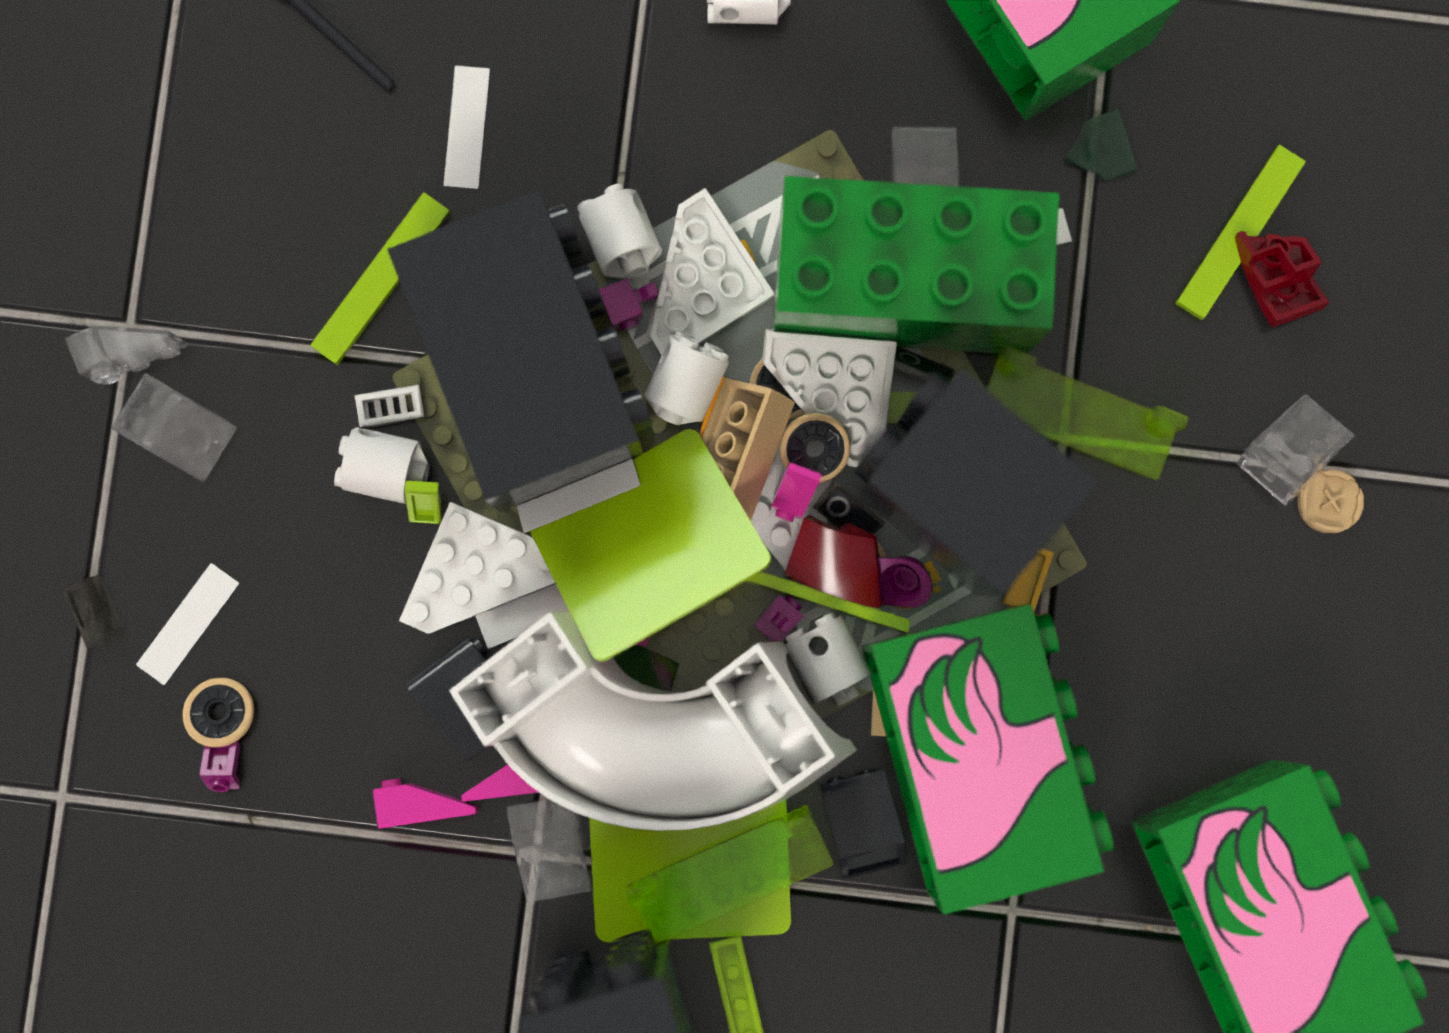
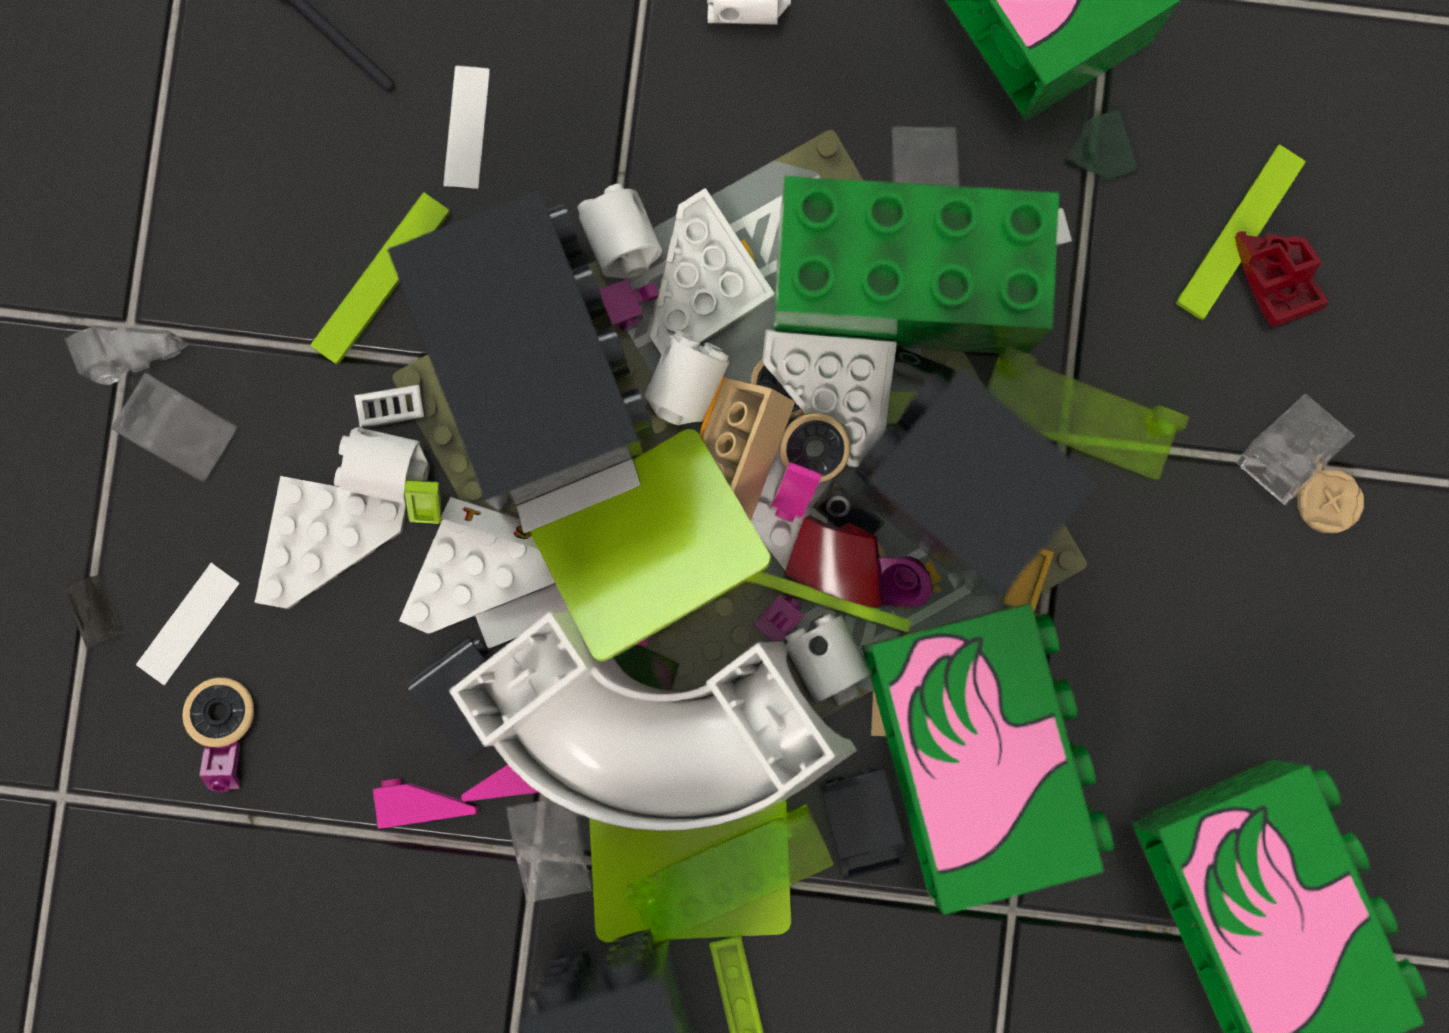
(318, 535): none -> white plate
(487, 522): none -> white sticker

